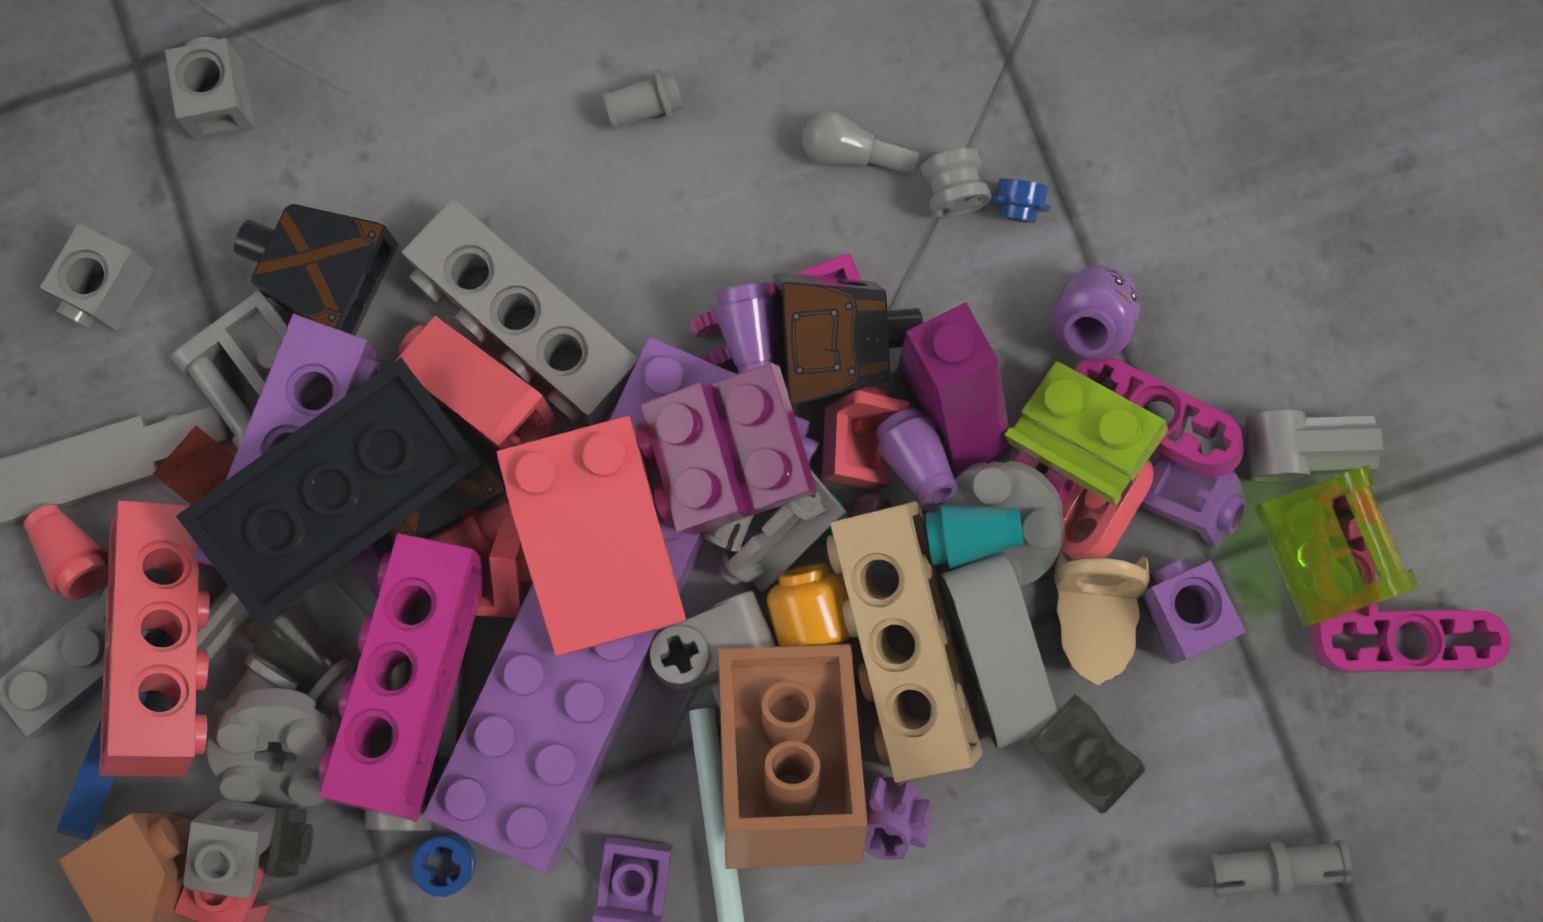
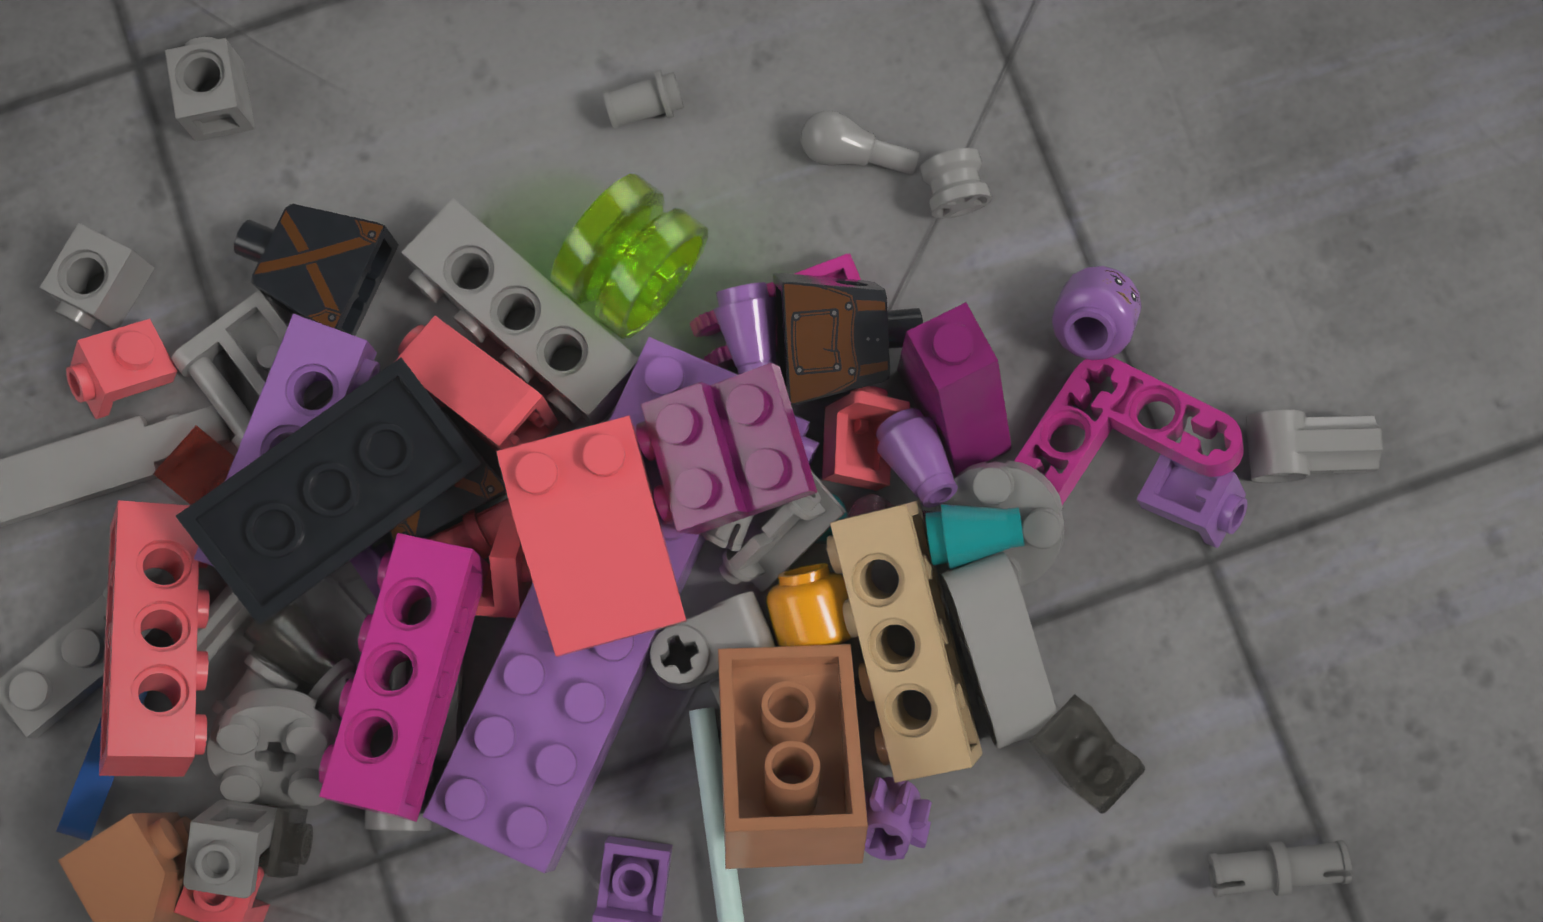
(66, 554): coral cone -> none
(118, 366): none -> coral bracket
(426, 874): blue bush -> none
(628, 255): none -> clear neon green wheel
(1020, 200): blue plate -> none
(1087, 432): lime plate -> none
(1089, 513): coral plate -> none
(1099, 613): tan piece -> none
(1218, 618): medium lavender brick -> none
(1317, 556): clear neon green plate -> none
(1361, 624): dark pink beam -> none

